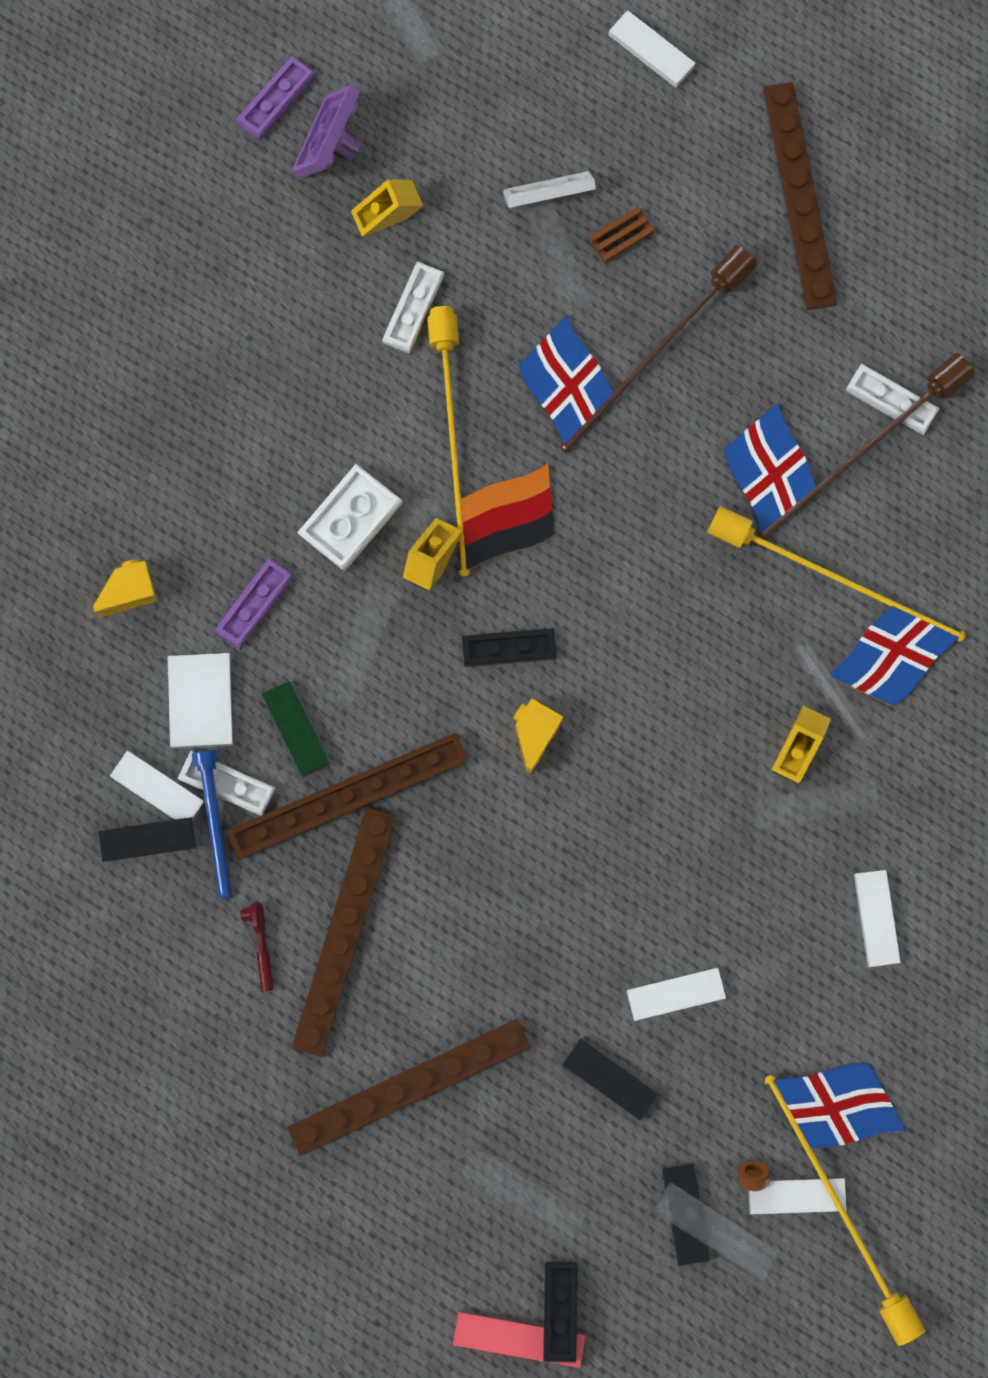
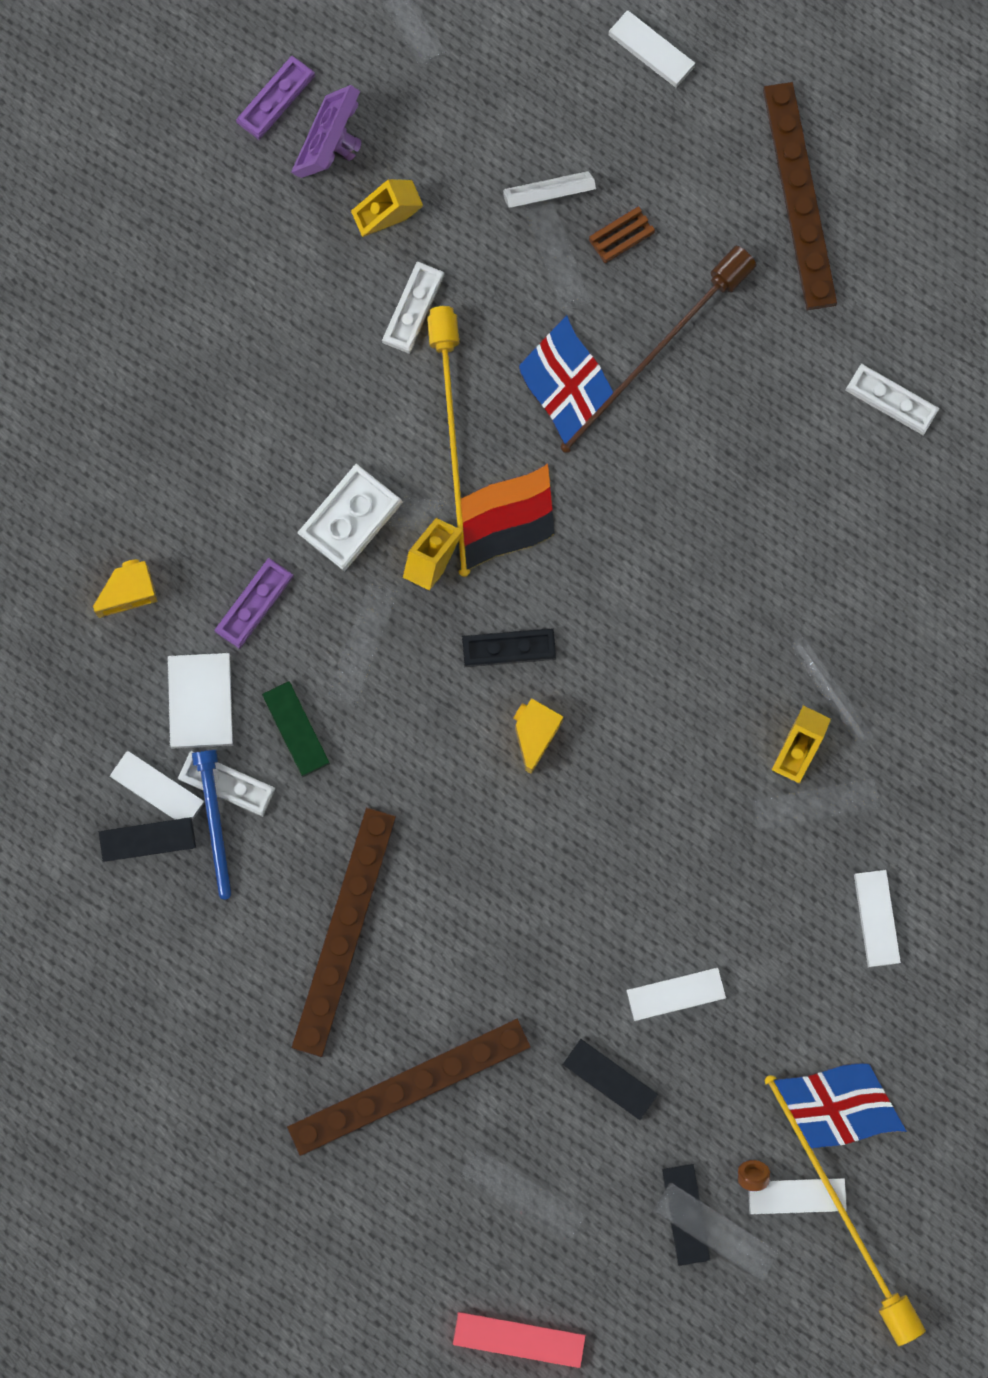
(255, 914): dark red piece -> none
(347, 796): reddish brown plate -> none
(560, 1312): black tile -> none
(775, 469): flag -> none
(891, 651): flag -> none

